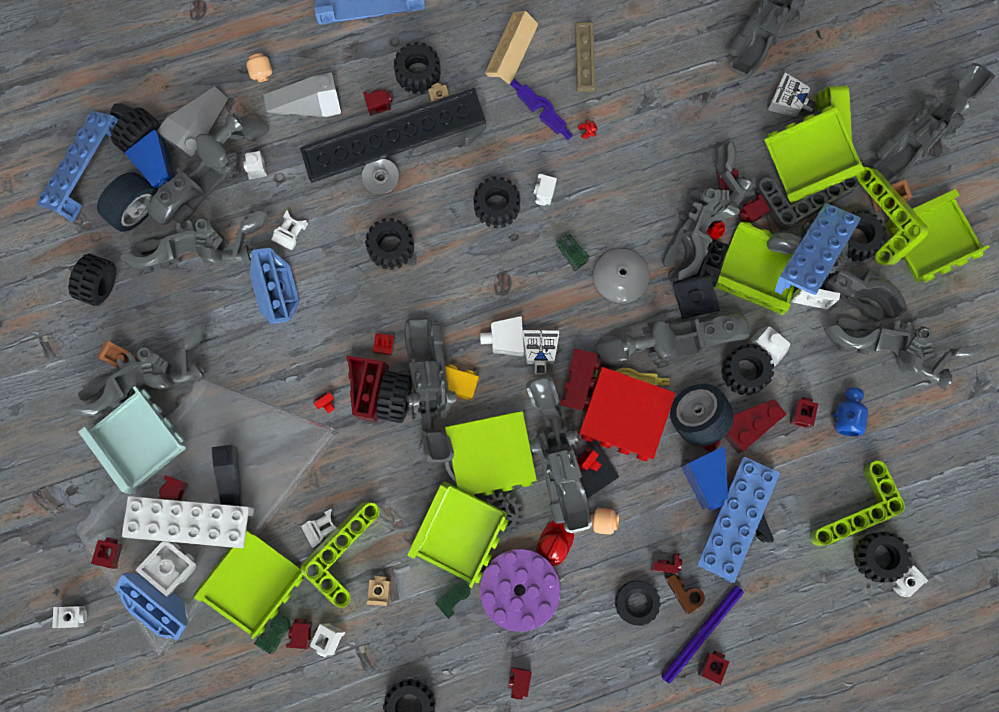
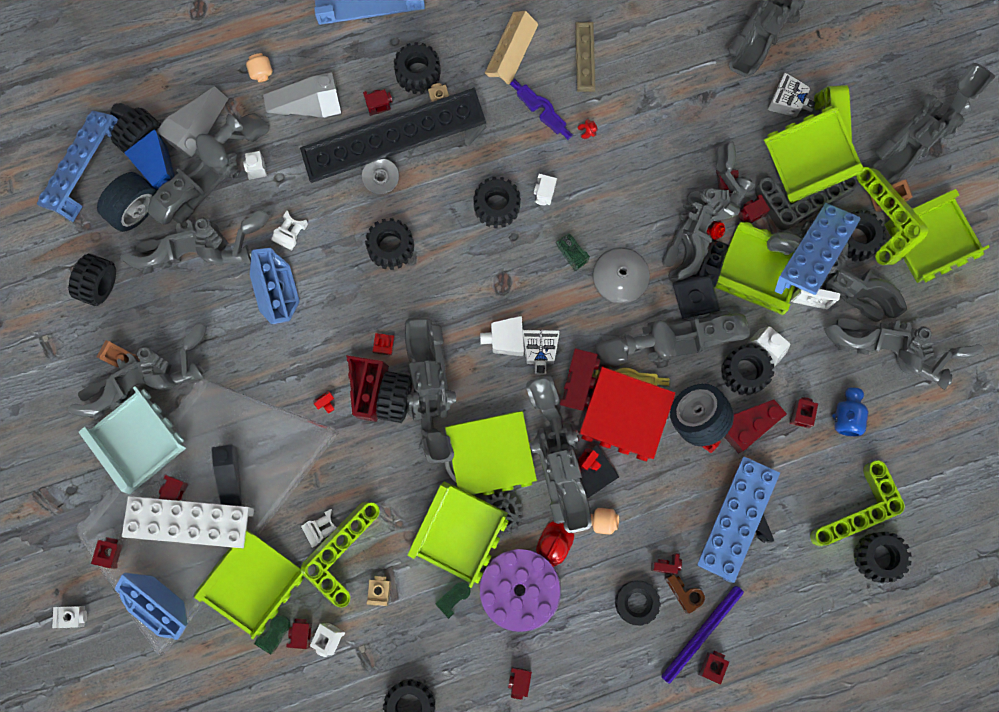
(167, 567): white plate -> none
(462, 382): yellow brick -> none
(708, 479): blue slope -> none
(915, 576): white brick -> none

